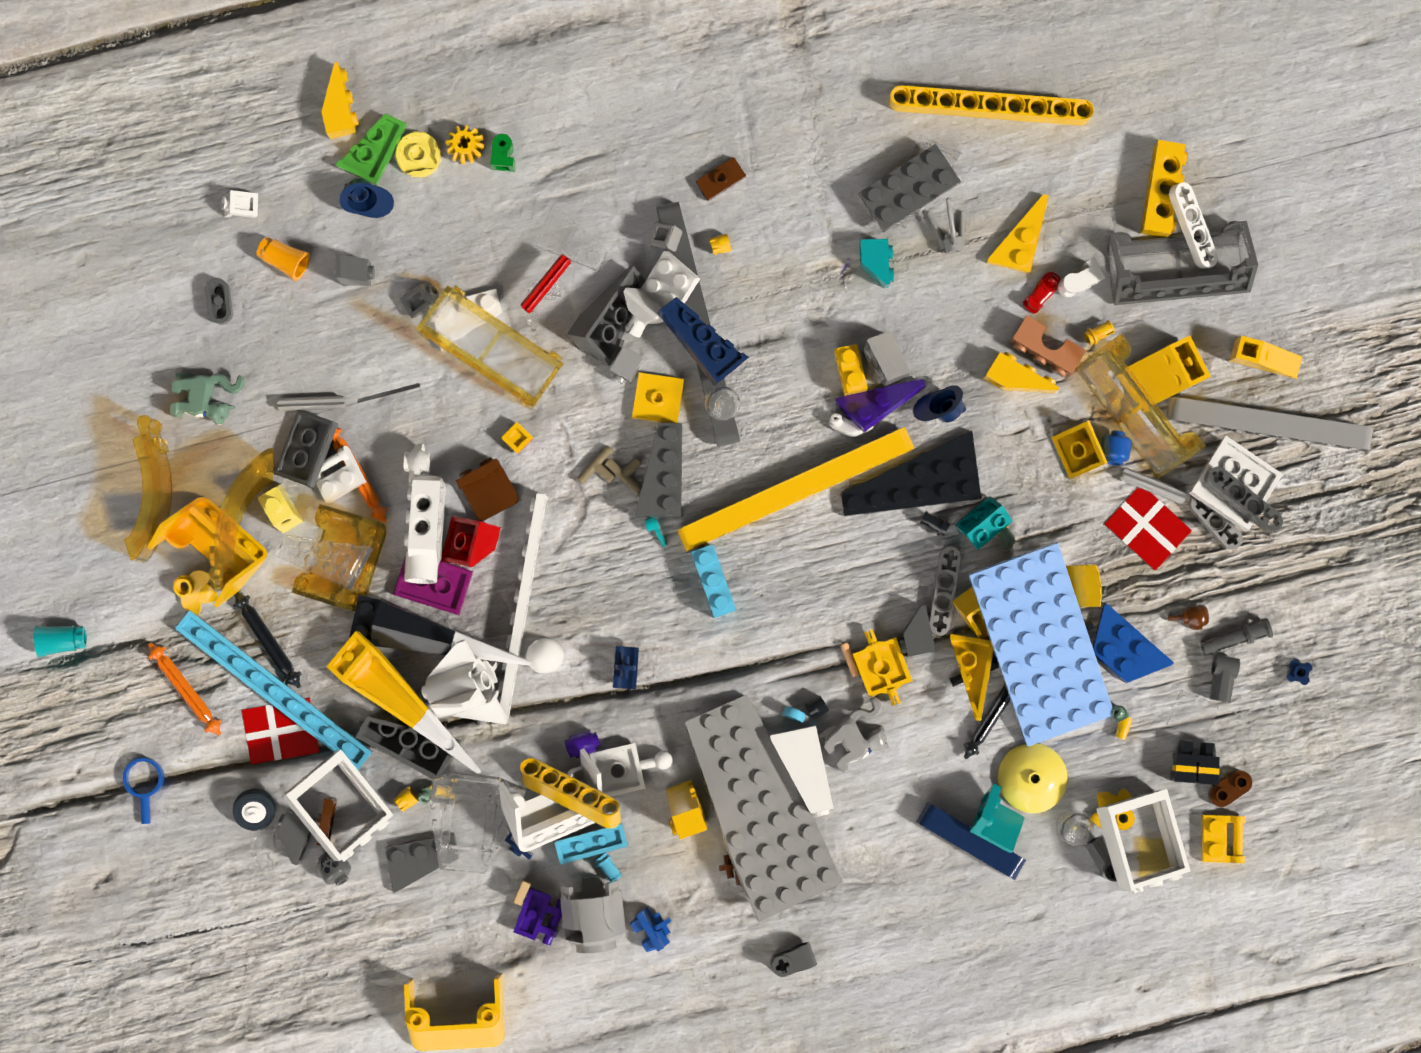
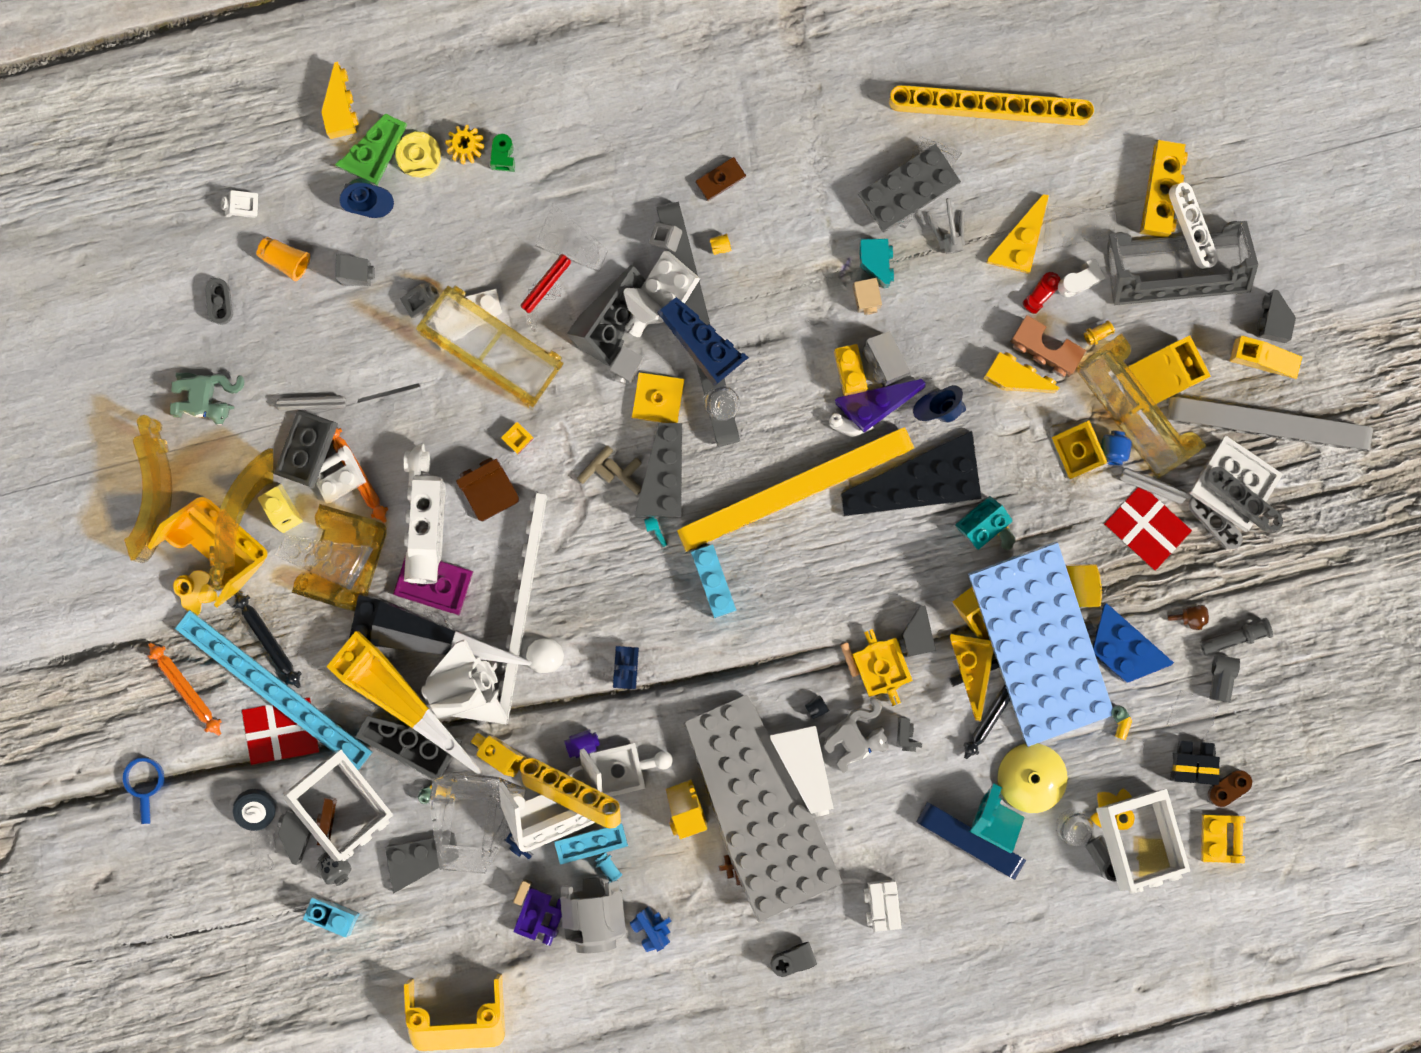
(58, 639): teal plant -> none
(331, 916): none -> medium azure slope
(406, 799): yellow hose -> none
(469, 541): red slope -> none
(505, 758): none -> yellow torso
(794, 714): medium azure tile -> none
(867, 296): none -> tan brick
(883, 905): none -> white brick
(906, 730): none -> dark grey bracket
(935, 523): black pin -> none
(940, 590): light grey beam -> none
(1277, 318): none -> dark grey slope
(1292, 674): dark blue plate -> none

